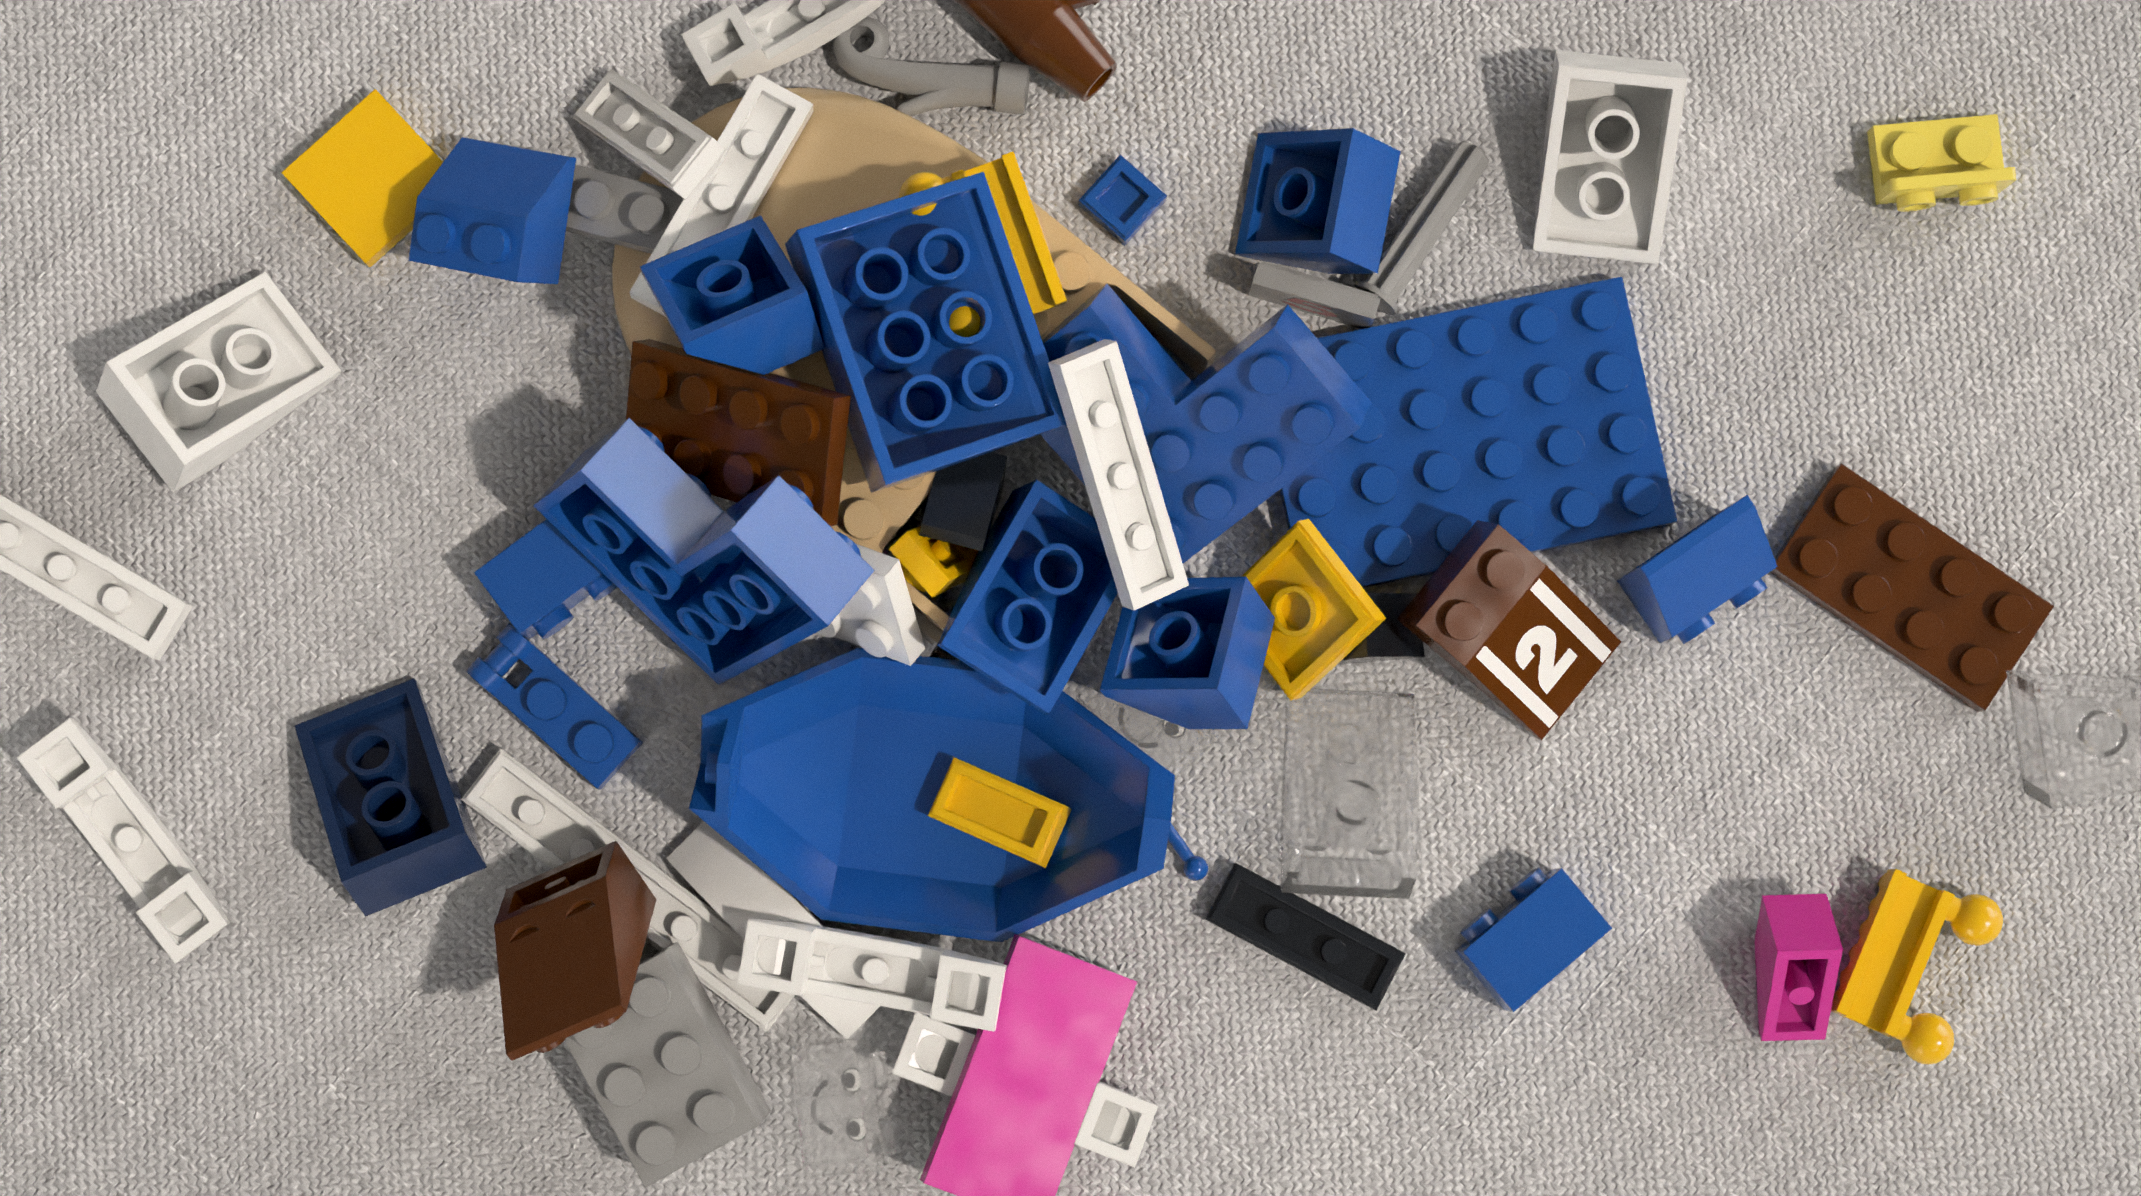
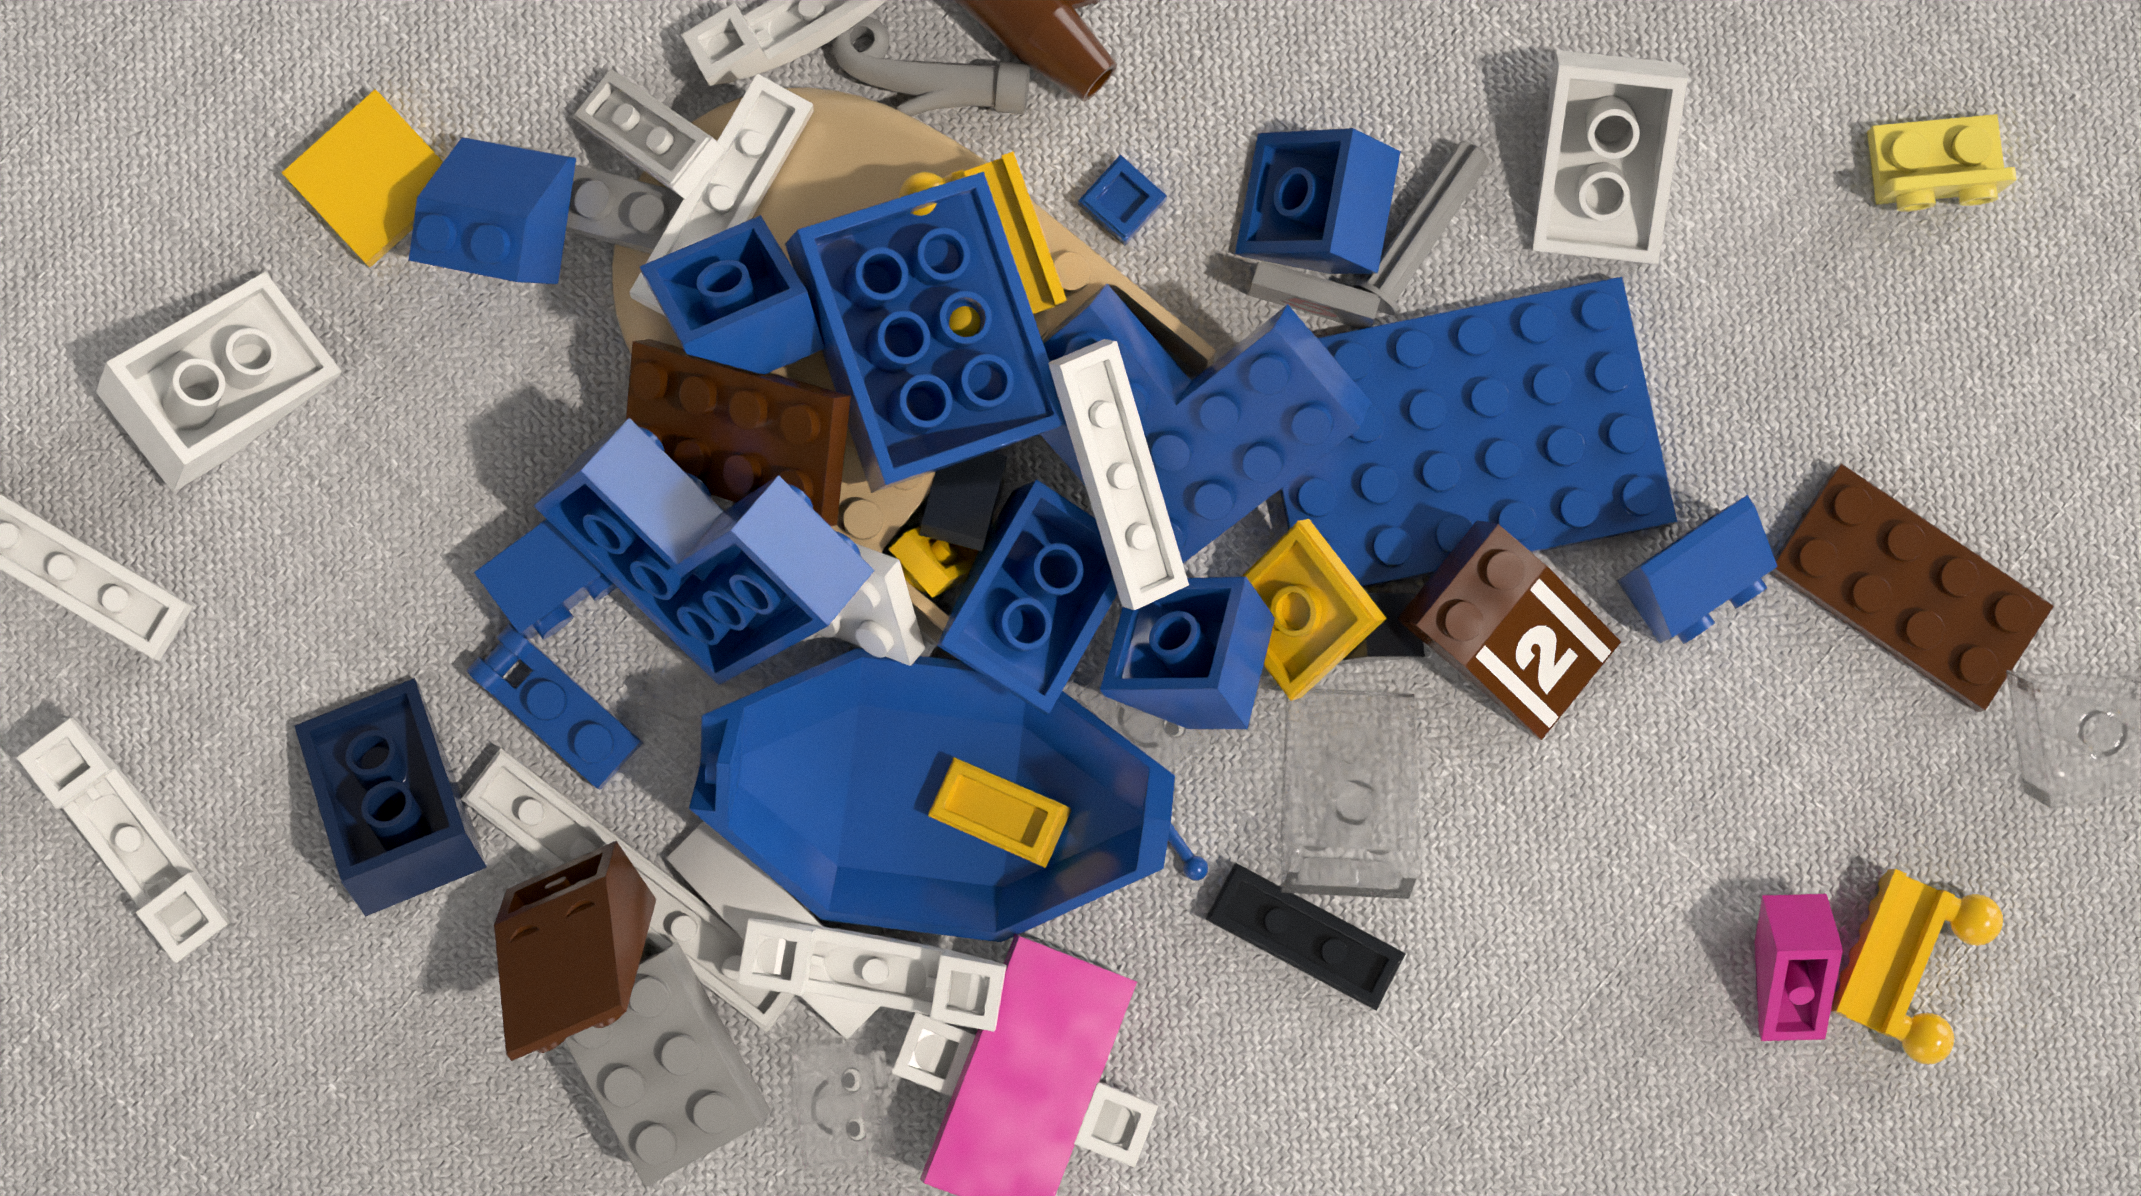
(1531, 937): blue brick -> none

